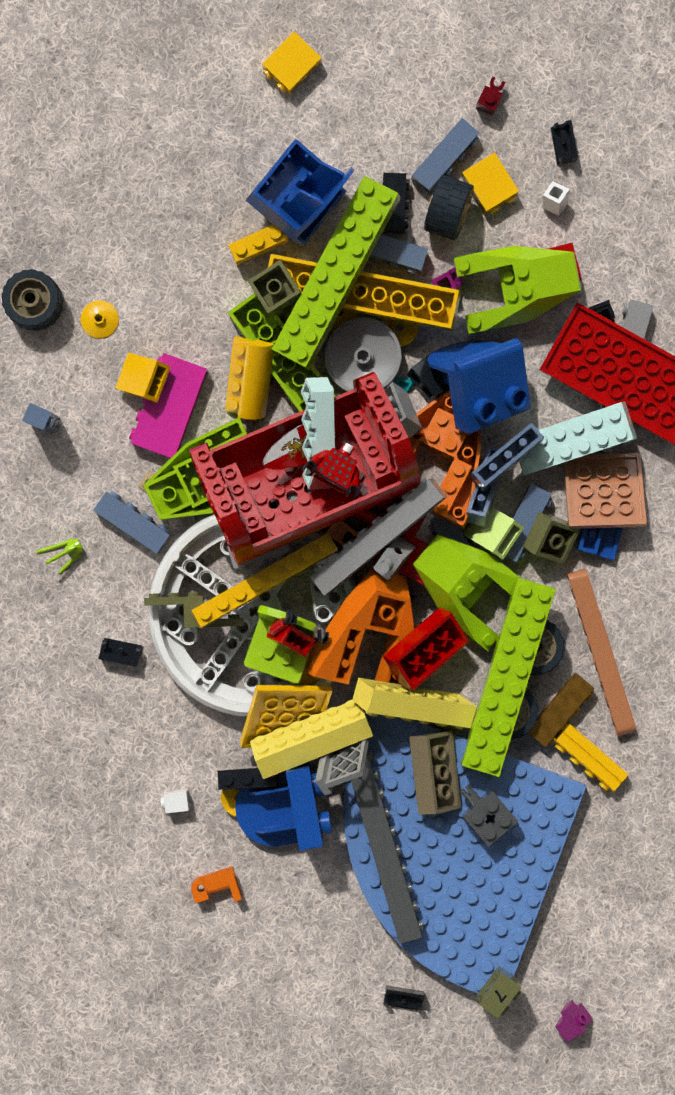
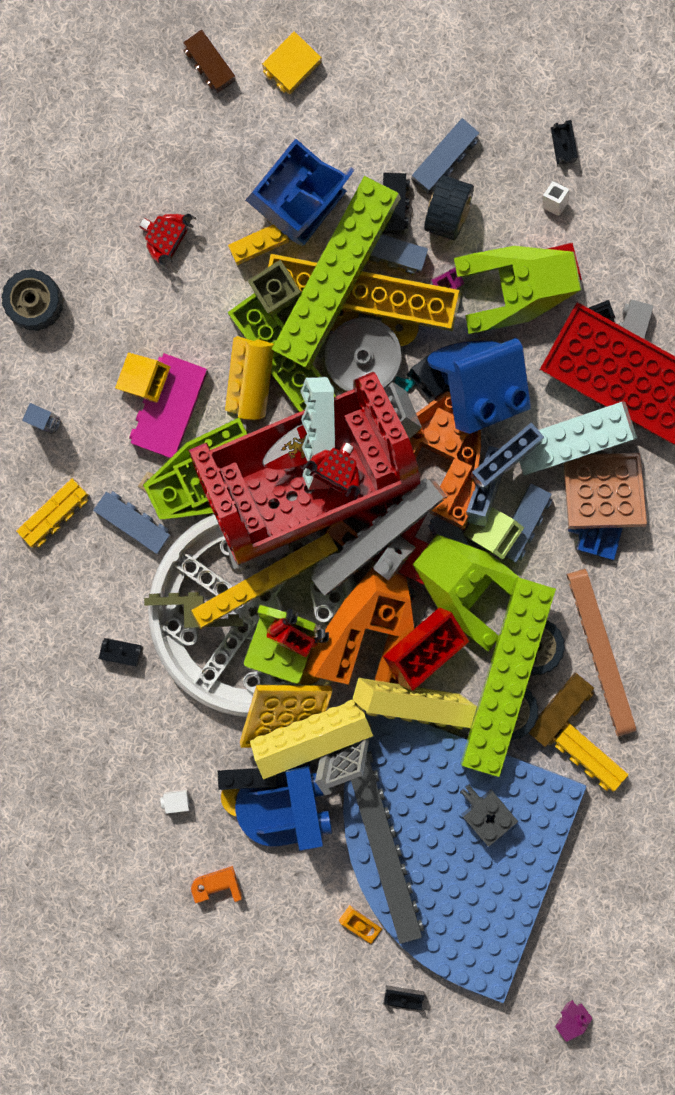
(52, 513): none -> yellow brick
(73, 548): lime plant -> none
(108, 323): yellow dish -> none
(165, 235): none -> red torso
(208, 61): none -> reddish brown brick
(359, 924): none -> light orange slope
(435, 772): dark tan slope -> none
(490, 97): dark red brick -> none
(491, 184): yellow brick -> none
(499, 992): olive brick -> none
(551, 538): olive brick -> none

